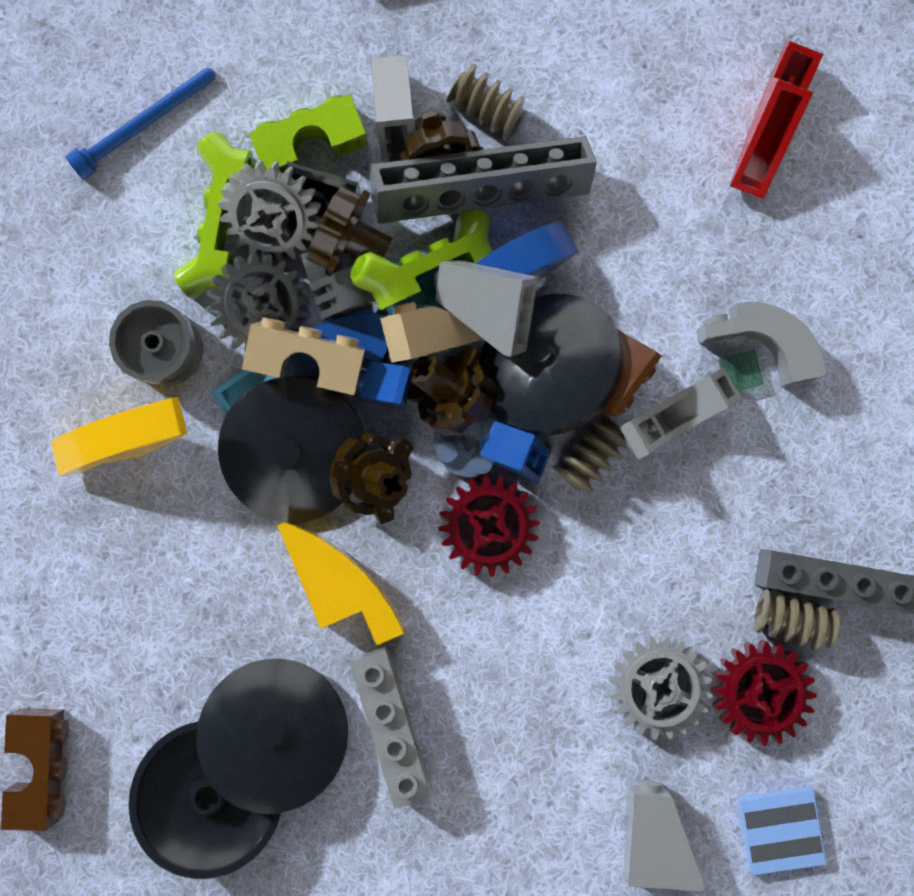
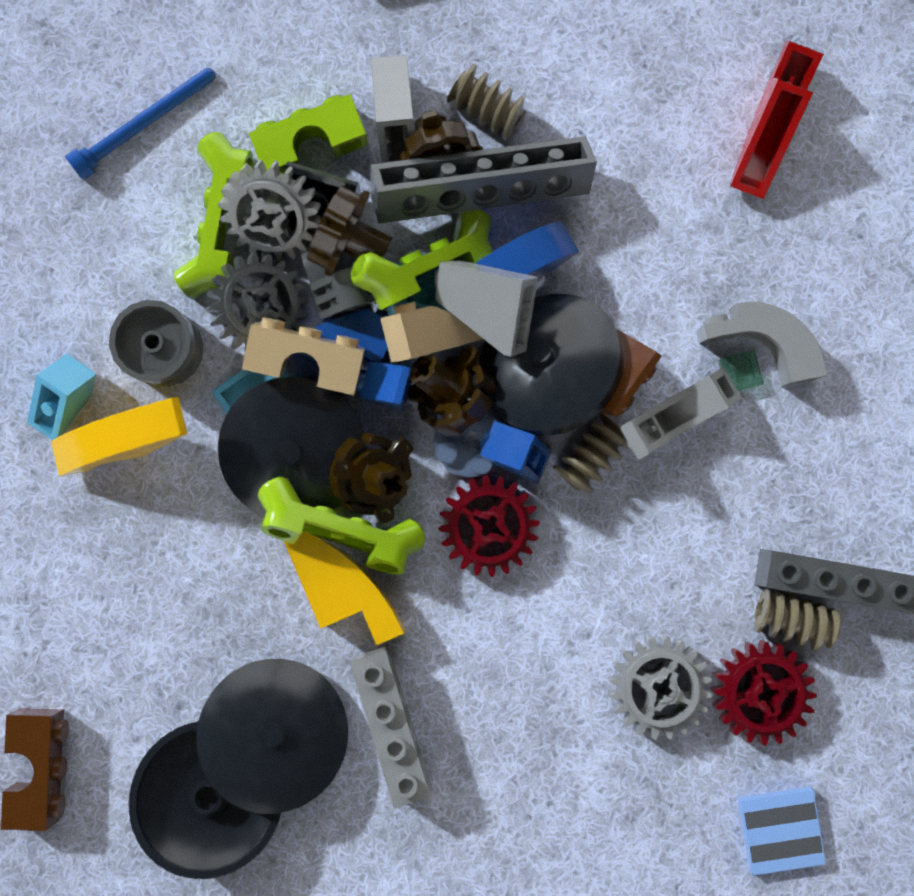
(60, 395): none -> medium azure slope
(289, 517): none -> lime plate
(656, 842): light grey slope -> none

